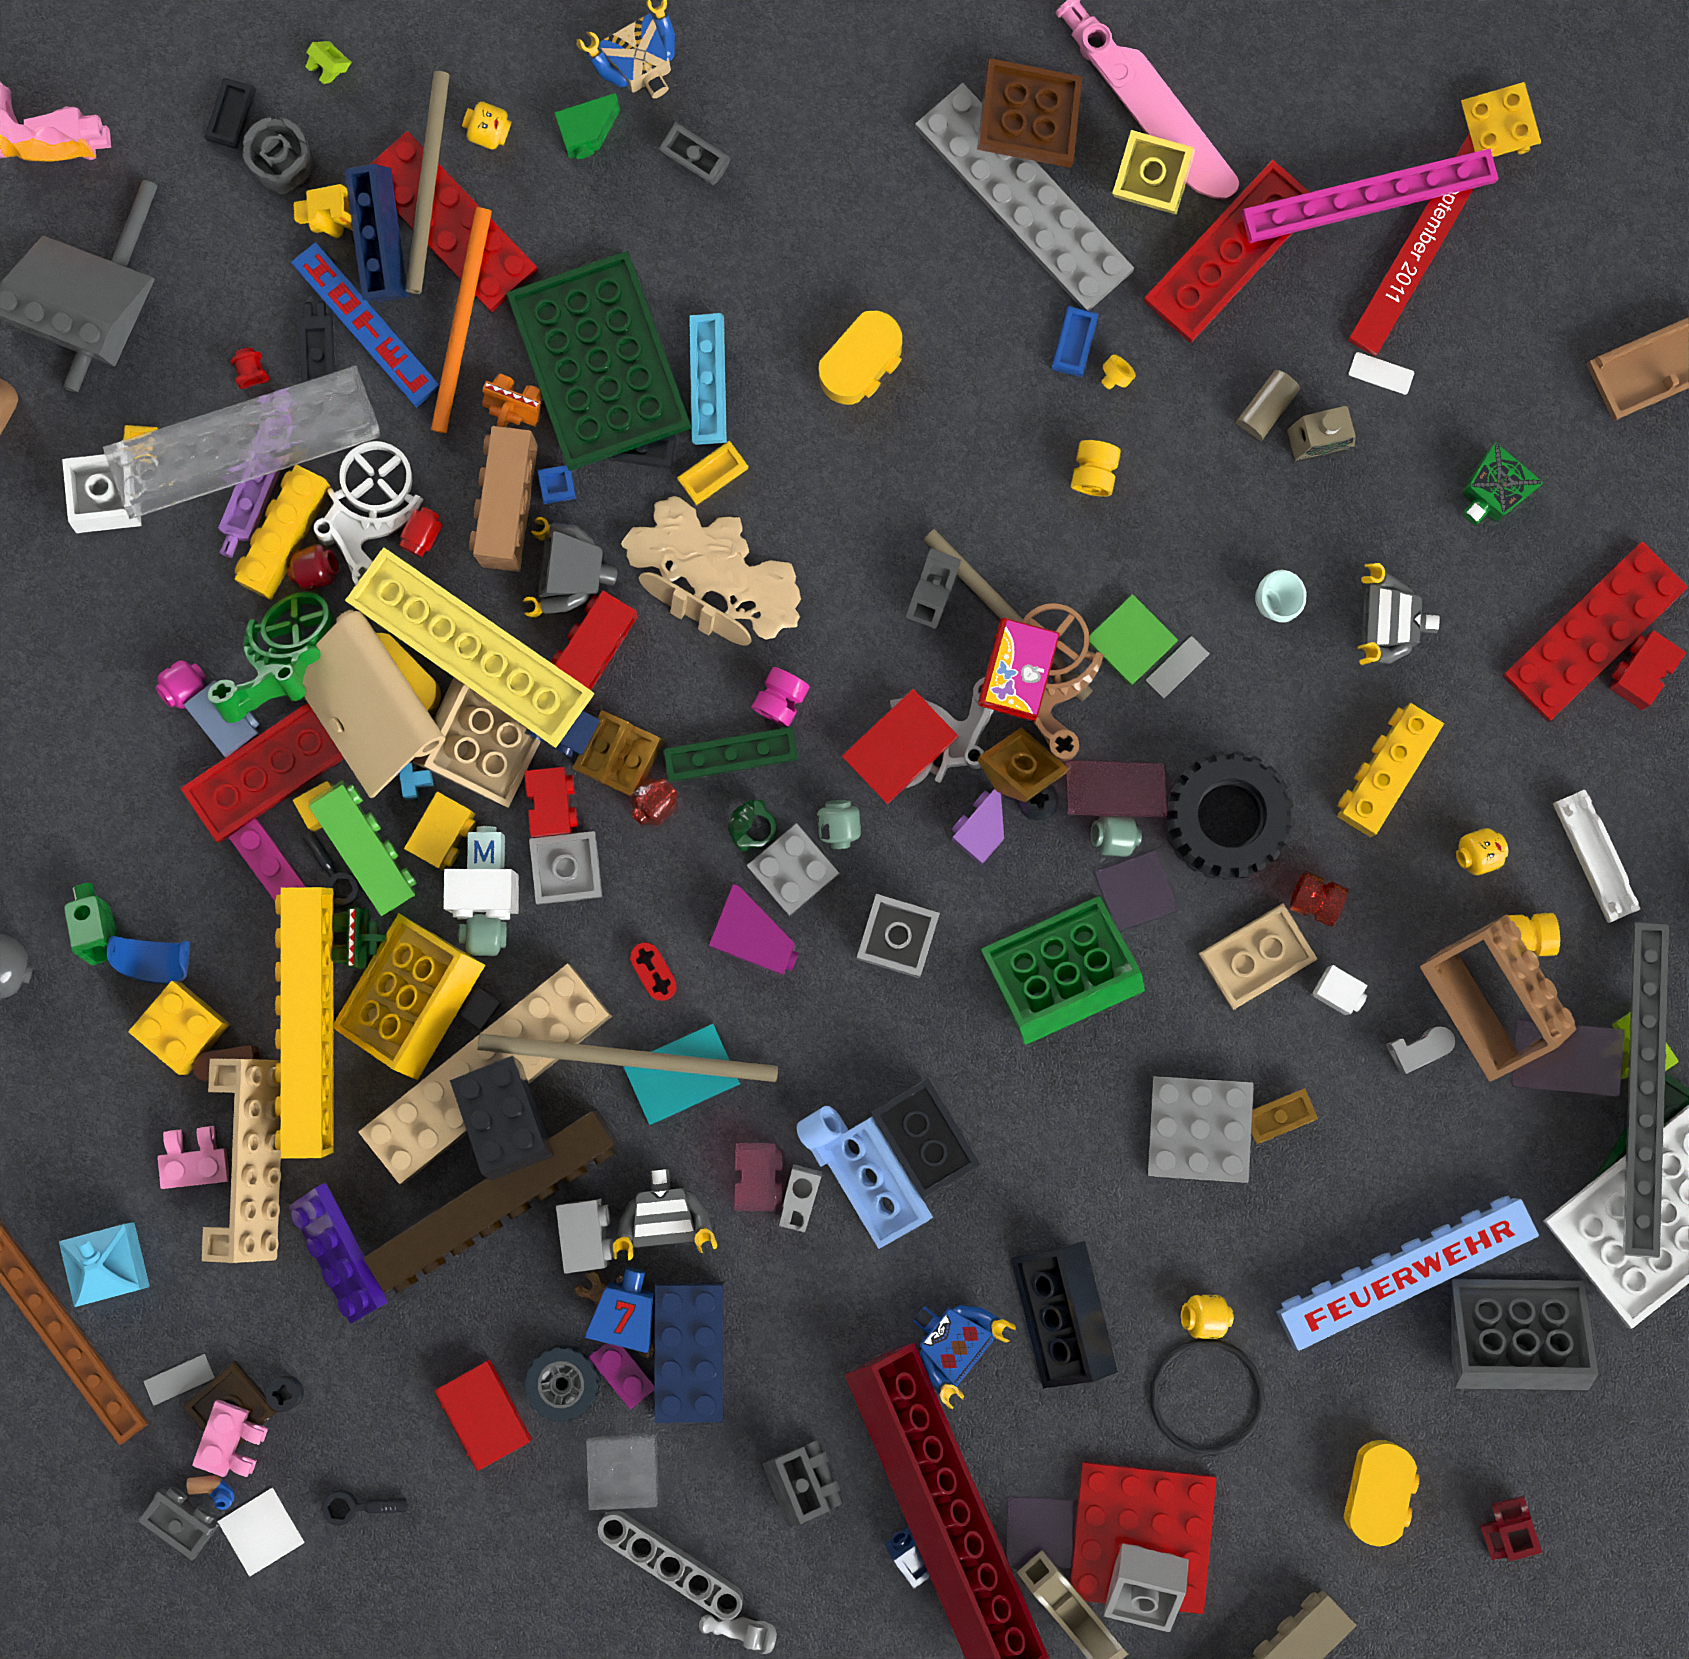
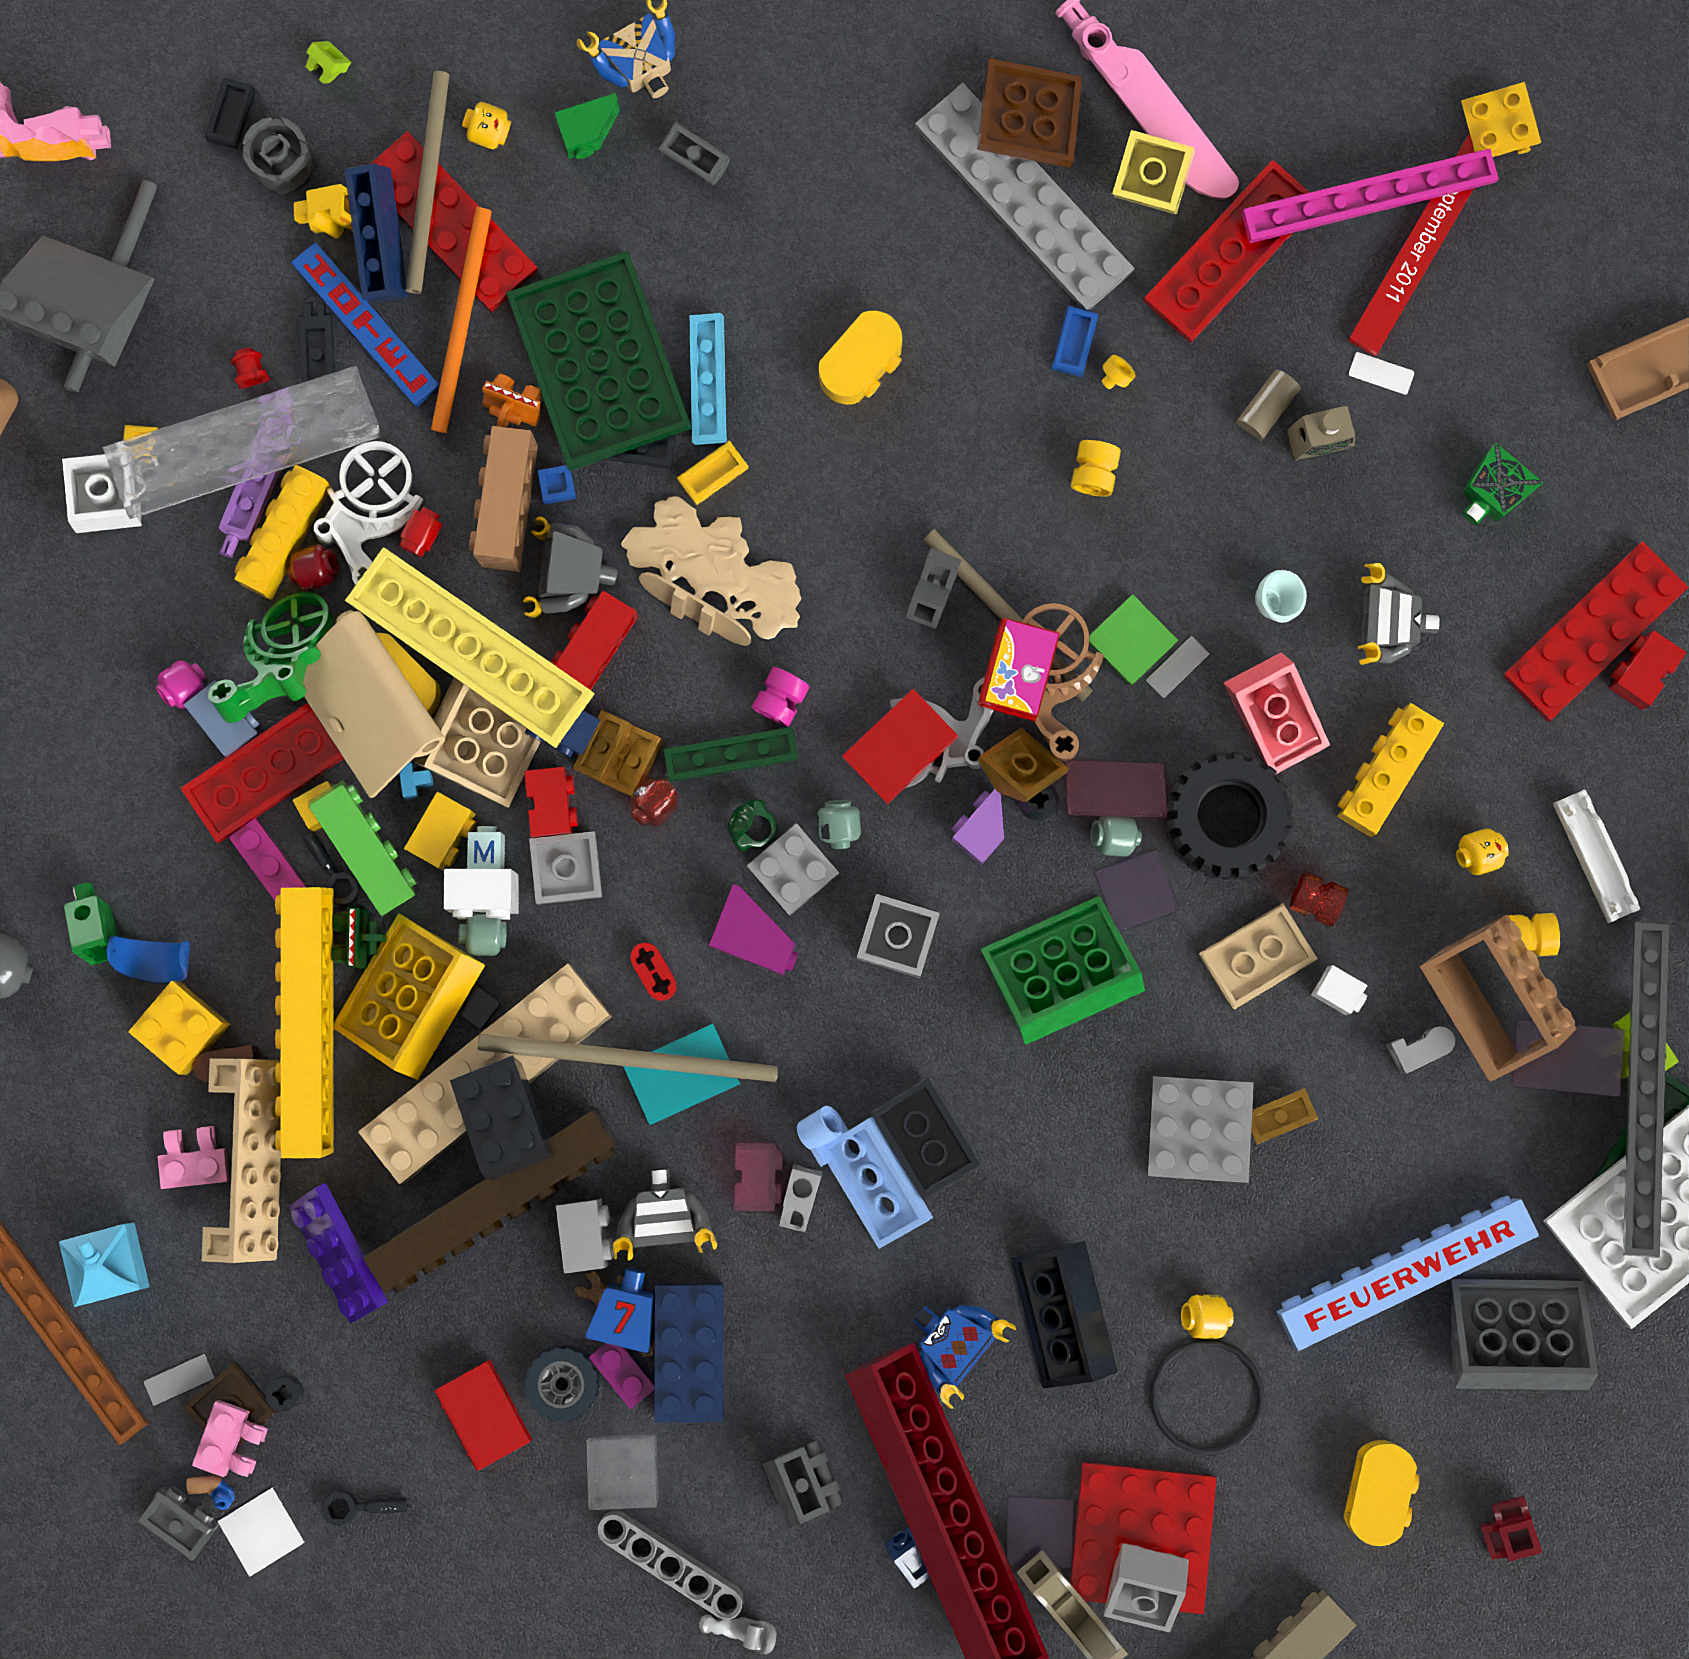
(1277, 712): none -> coral slope

